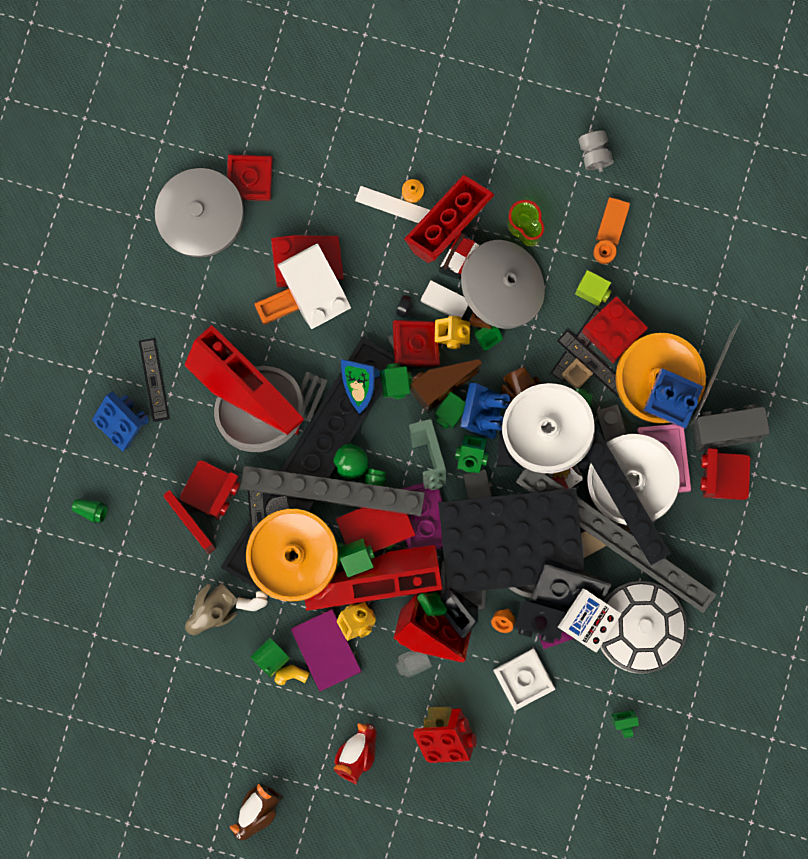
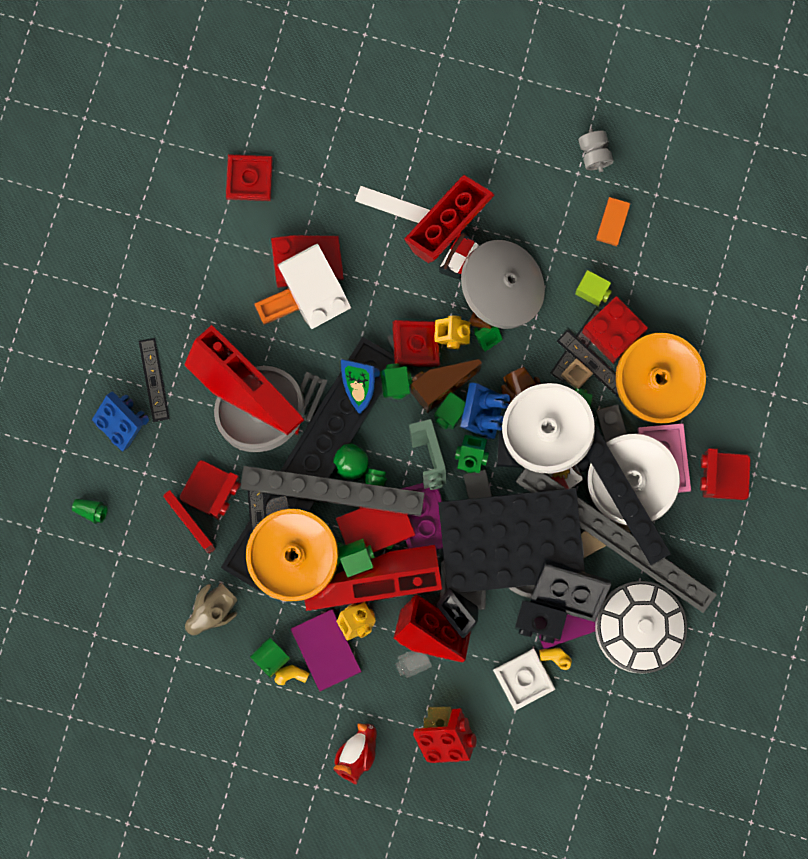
(199, 212): light grey dish -> none
(254, 604): white arm -> none
(256, 811): reddish brown animal -> none
(405, 306): black tile -> none
(410, 195): light orange tile -> none
(432, 604): green tile -> none
(444, 300): white tile -> none
(503, 621): orange tile -> none
(525, 222): clear neon green piece -> none
(557, 655): none -> yellow arm
(589, 620): tile -> none
(607, 248): orange tile -> none
(625, 722): green tile -> none
(673, 398): blue plate -> none
(715, 372): light grey piece -> none
(730, 428): dark grey brick -> none

